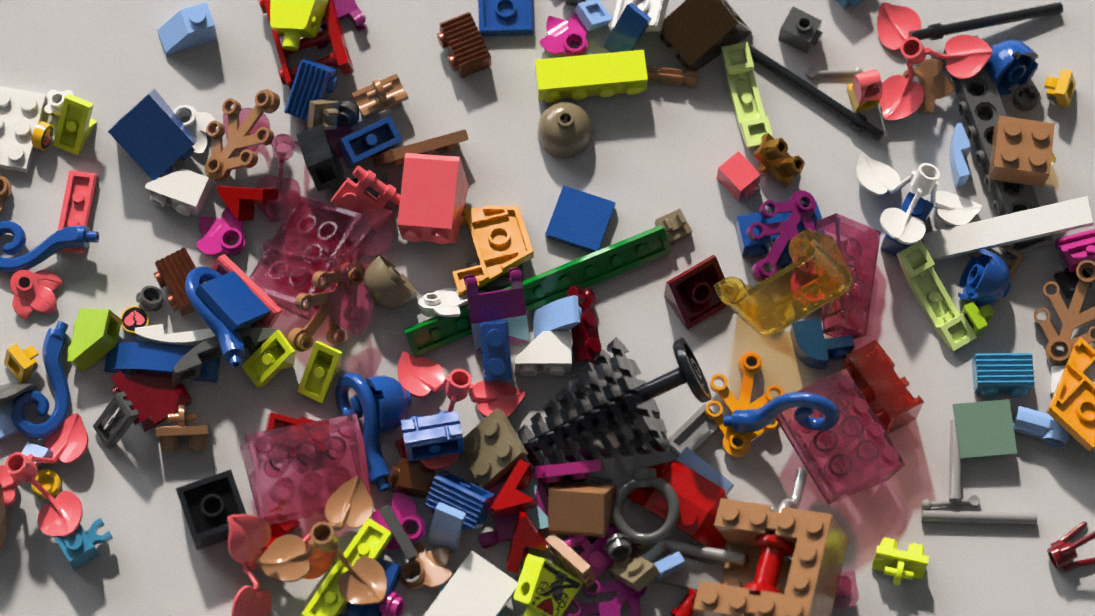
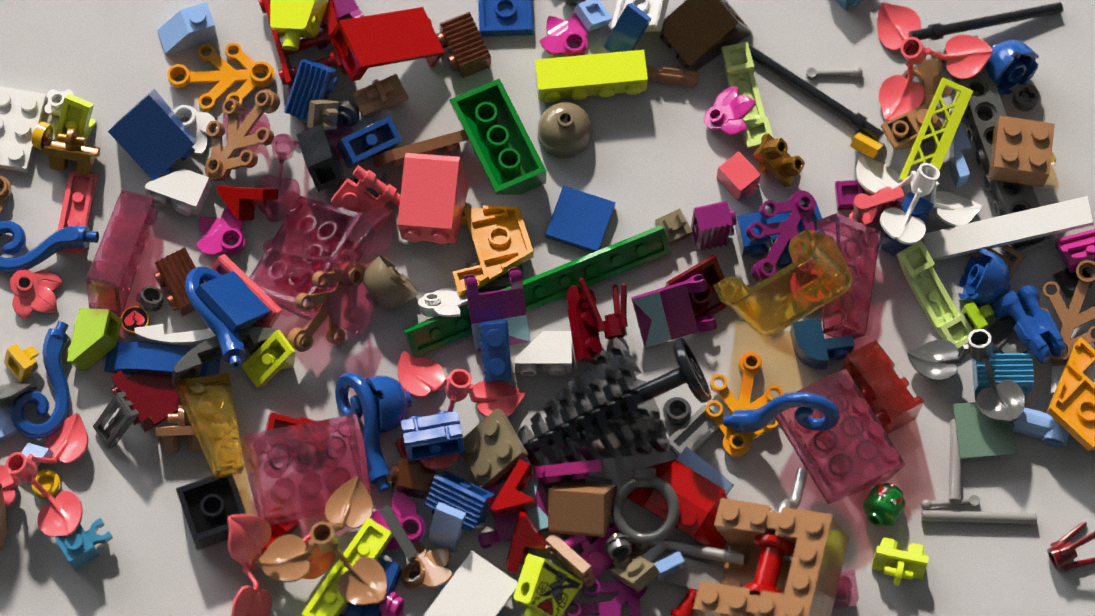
(71, 147): none -> pearl gold hips
(120, 252): none -> clear pink wedge
(214, 420): none -> clear yellow wing
(225, 76): none -> light orange plant
(320, 372): neon yellow slope -> none
(385, 40): none -> red panel
(499, 139): none -> green slope
(557, 316): light blue slope -> none
(615, 323): none -> dark red plant
(669, 313): none -> magenta flag
(683, 405): none -> dark grey plate
(712, 225): none -> magenta brick
(731, 109): none -> dark pink plate
(800, 30): dark grey brick -> none
(846, 193): none -> magenta tile
(865, 88): coral leg -> none
(866, 145): none -> yellow tile
(876, 204): none -> coral plate
(884, 504): none -> green head
(905, 128): none -> medium nougat slope
(939, 359): none -> dark grey plant
(947, 131): none -> neon yellow fence
(1035, 331): none -> blue piece
(1061, 87): yellow tile -> none

